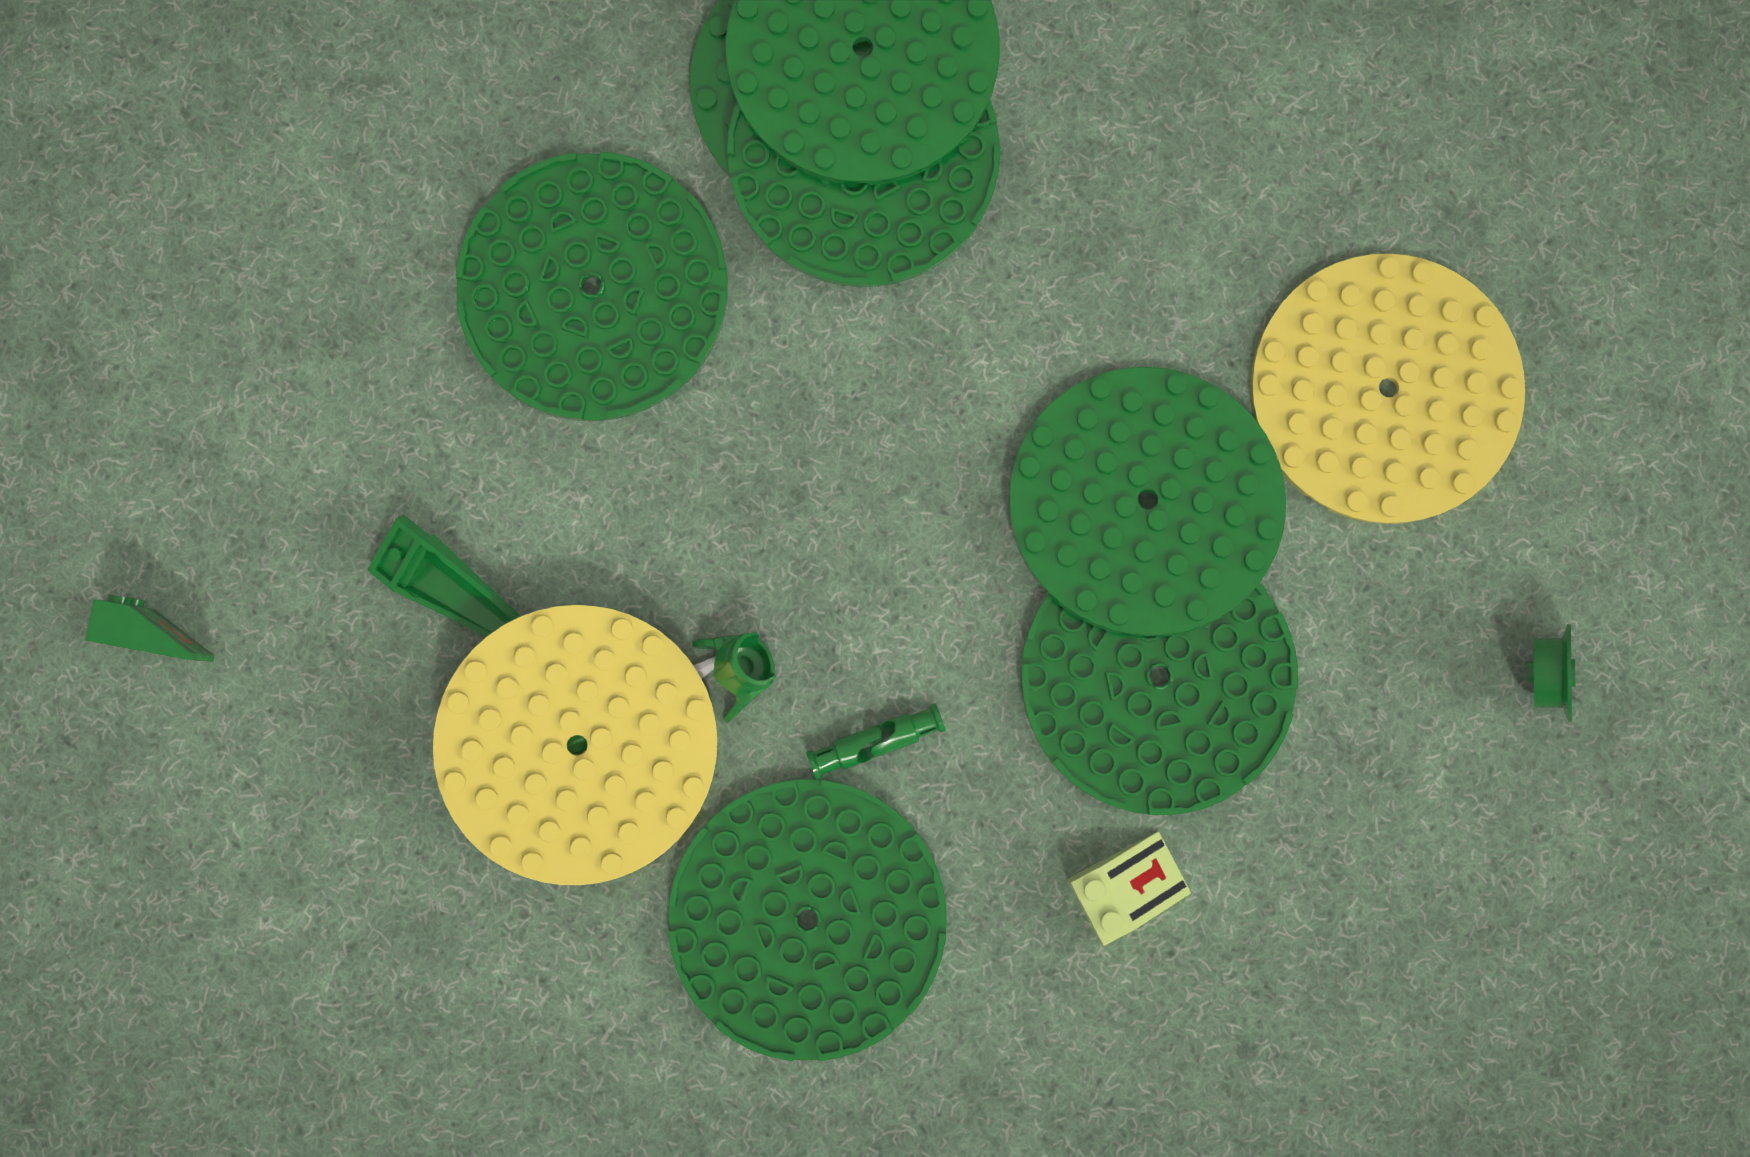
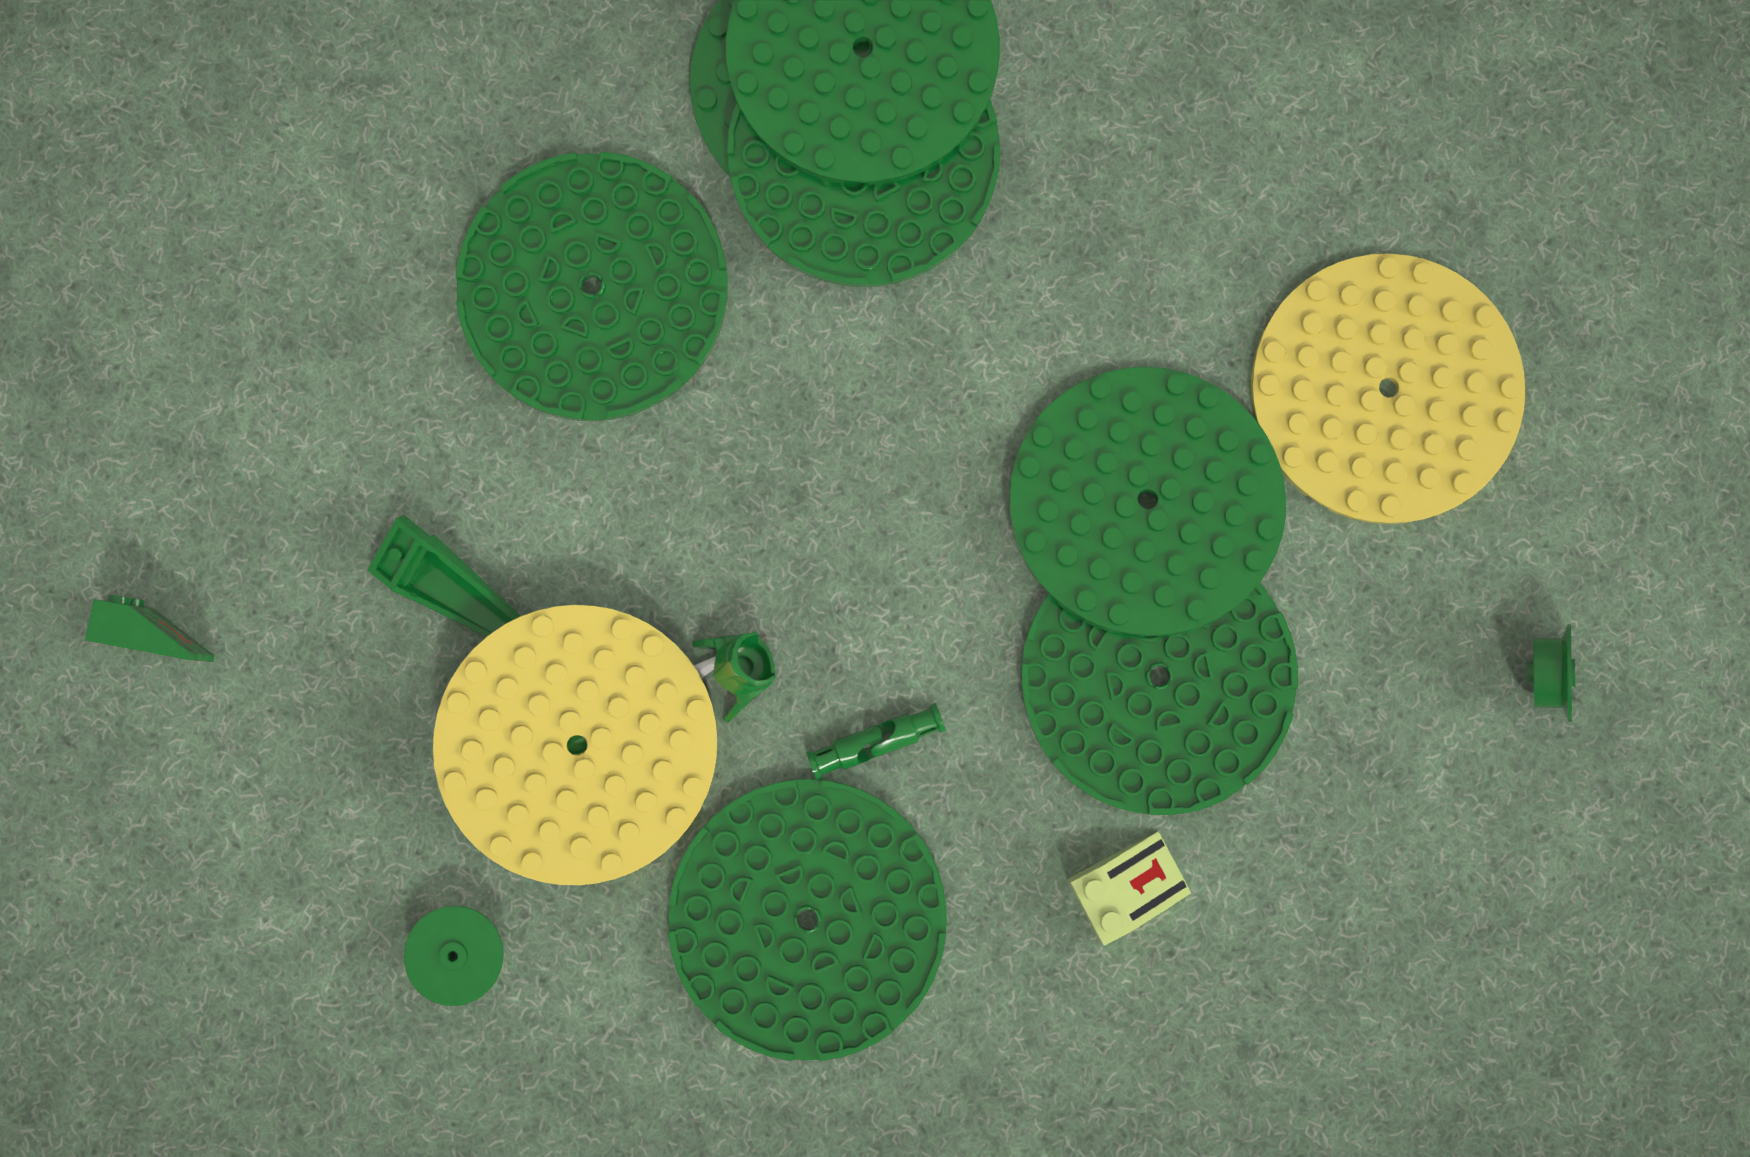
(453, 955): none -> green piece

